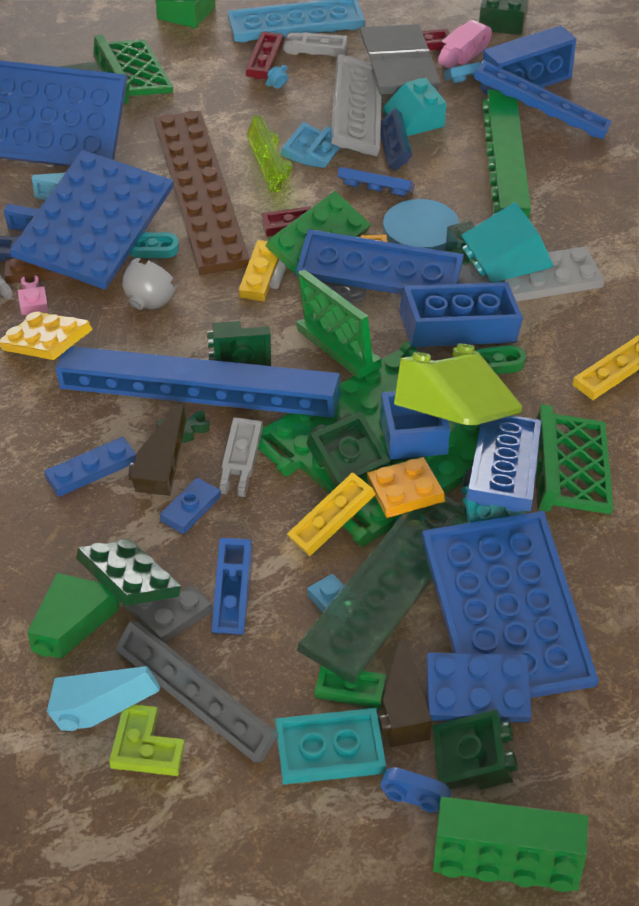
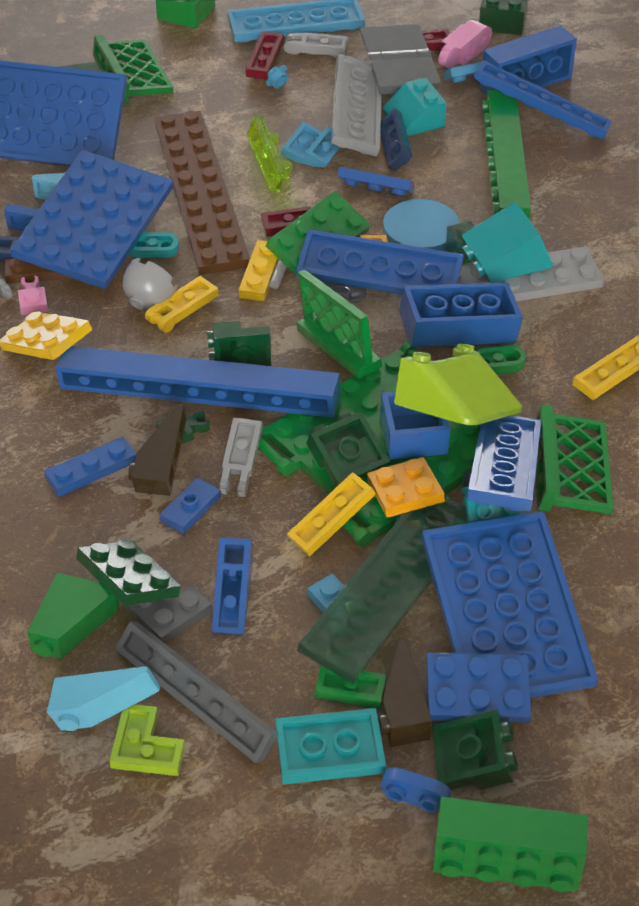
(181, 304): none -> yellow plate

